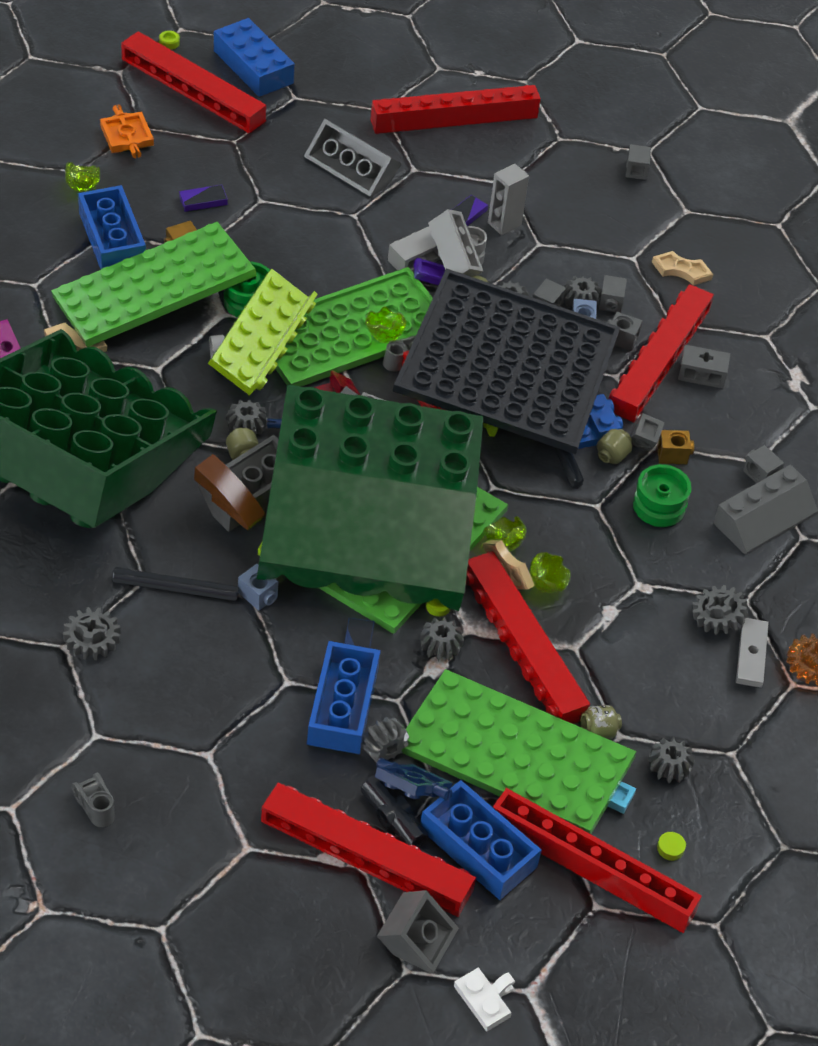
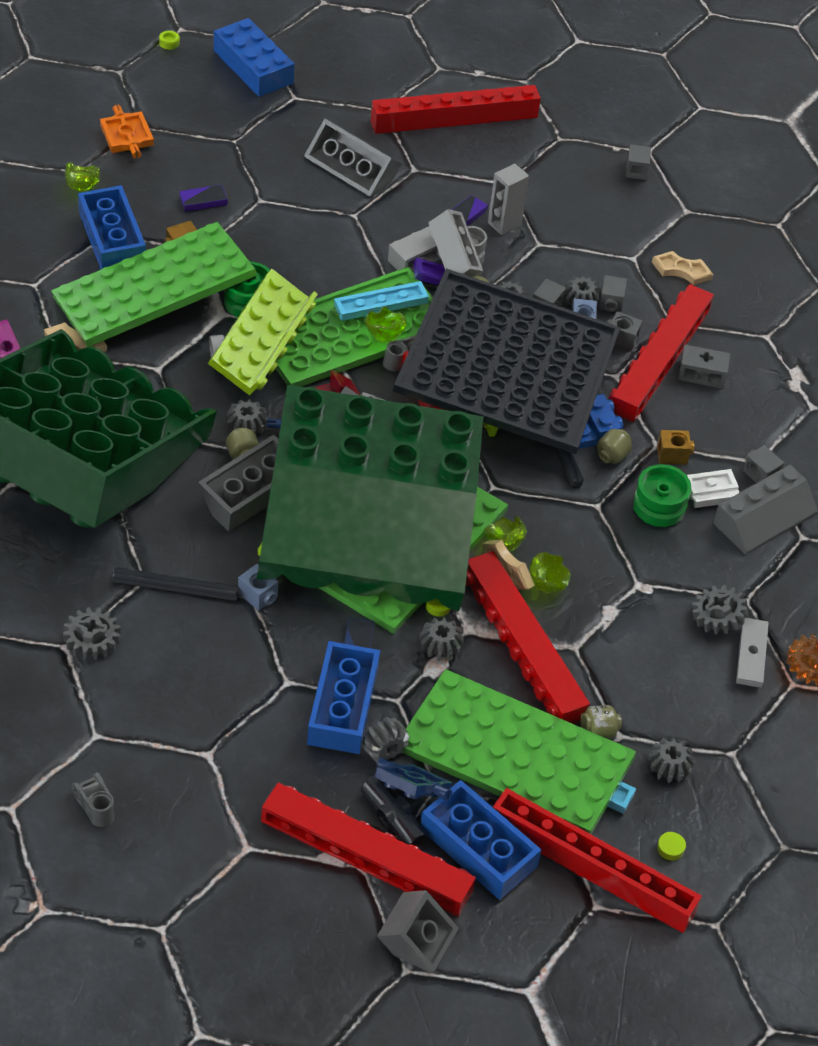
(194, 82): red brick -> none
(228, 492): reddish brown slope -> none
(392, 297): none -> medium azure plate
(485, 998): white plate -> none
(646, 432): dark grey brick -> none
(712, 487): none -> white plate

